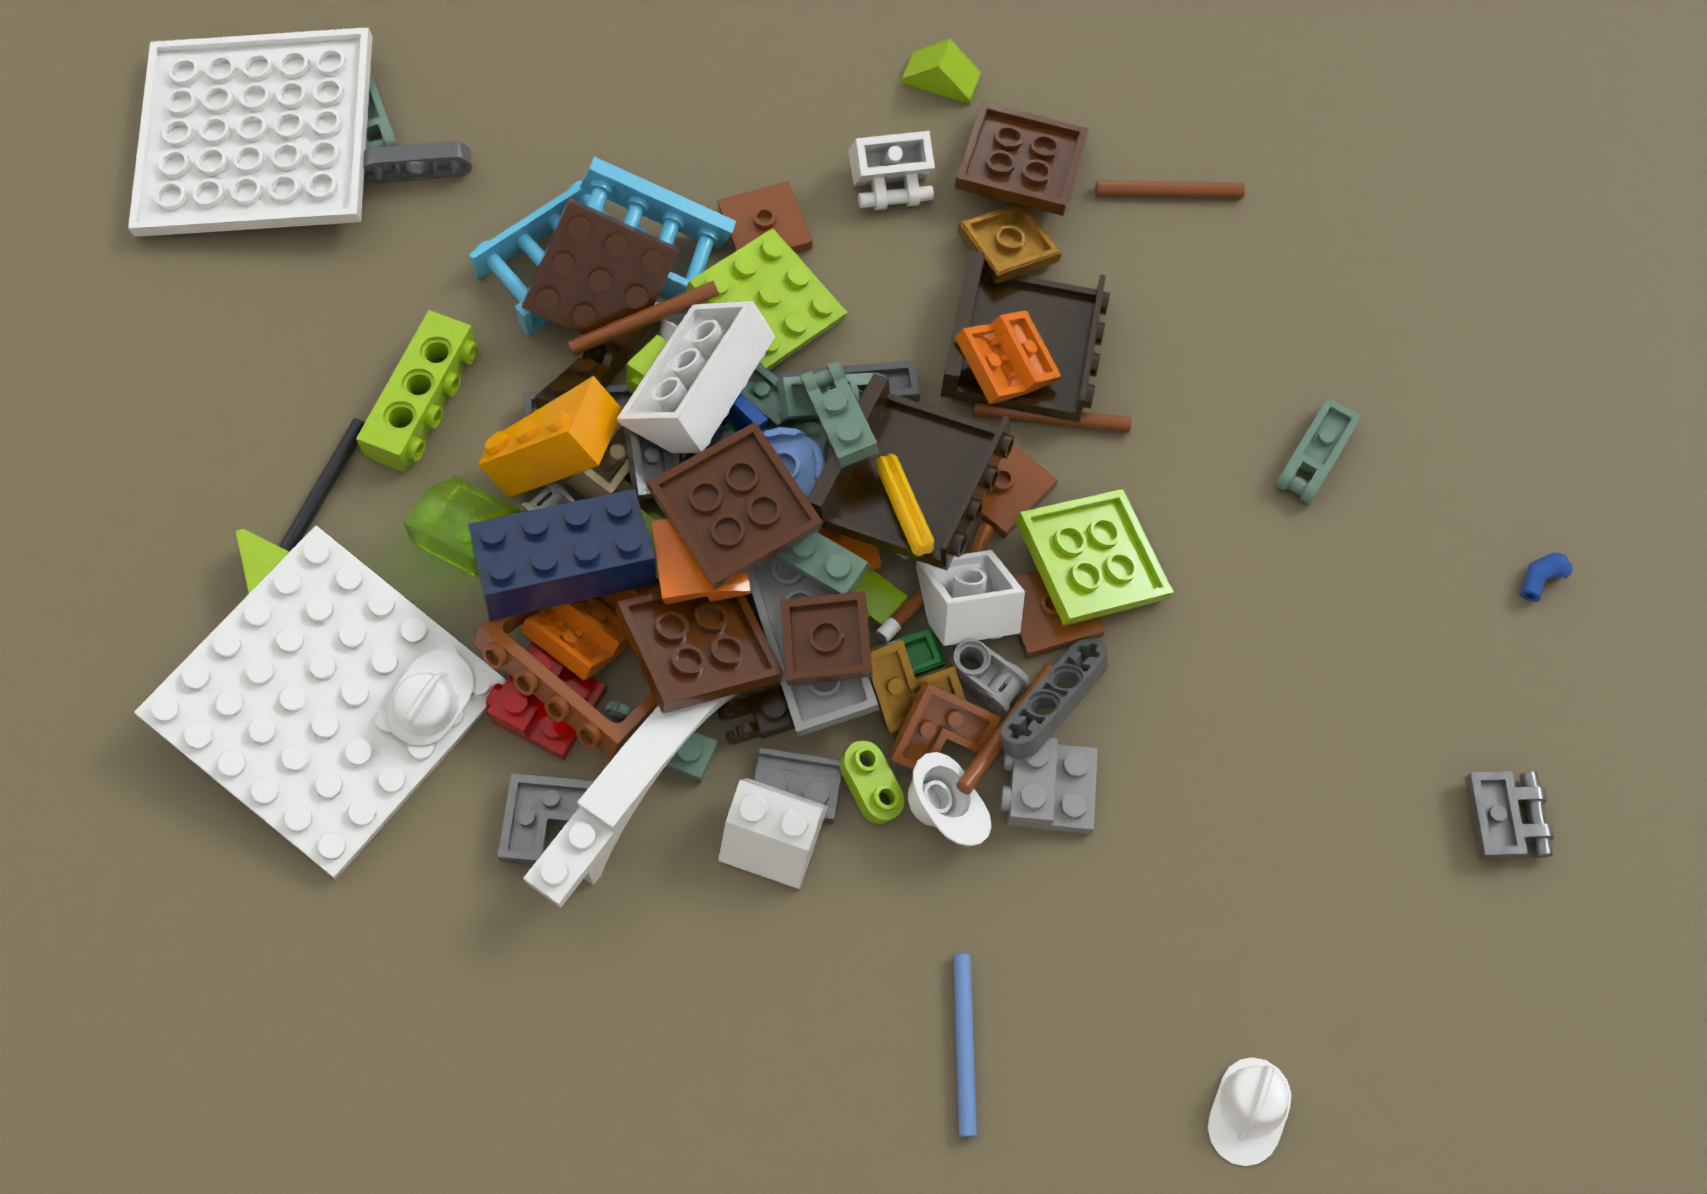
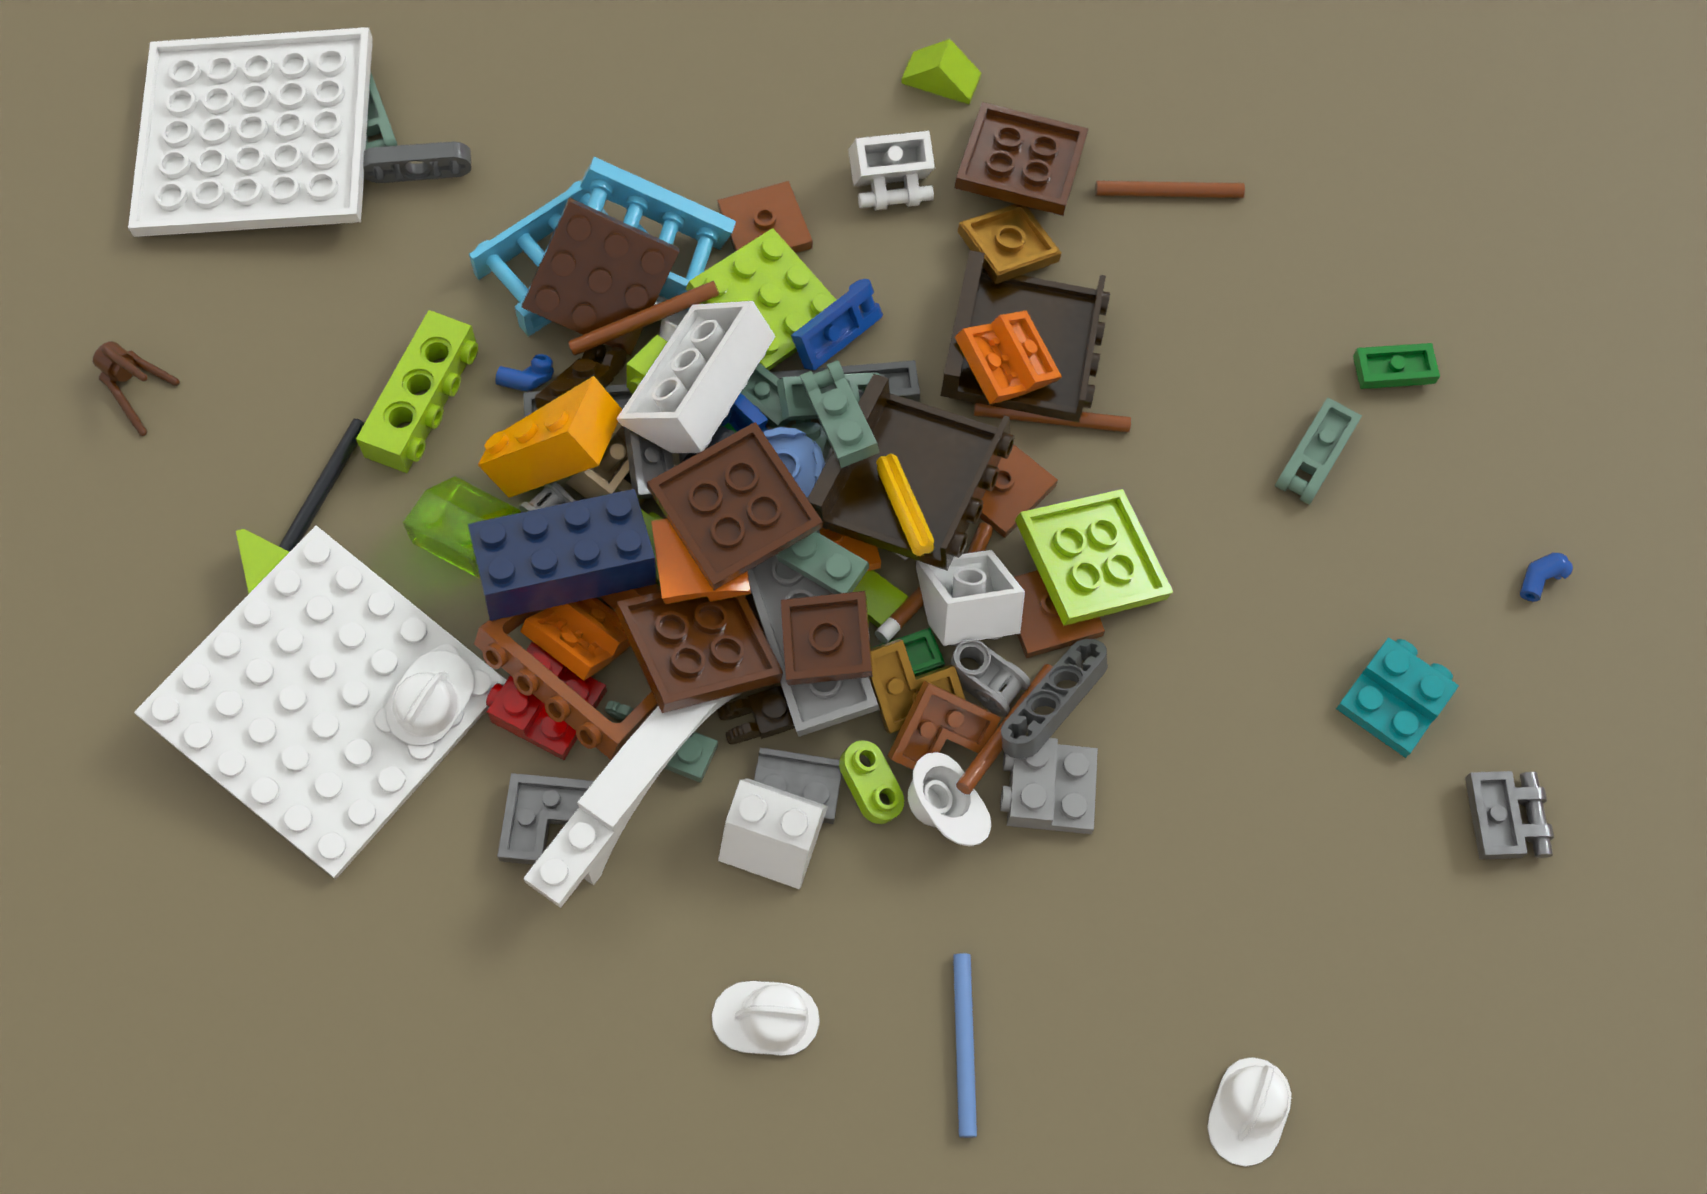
(121, 366): none -> reddish brown plant
(528, 379): none -> blue arm
(765, 1018): none -> white piece
(837, 325): none -> blue plate
(1396, 366): none -> green plate
(1398, 695): none -> teal plate

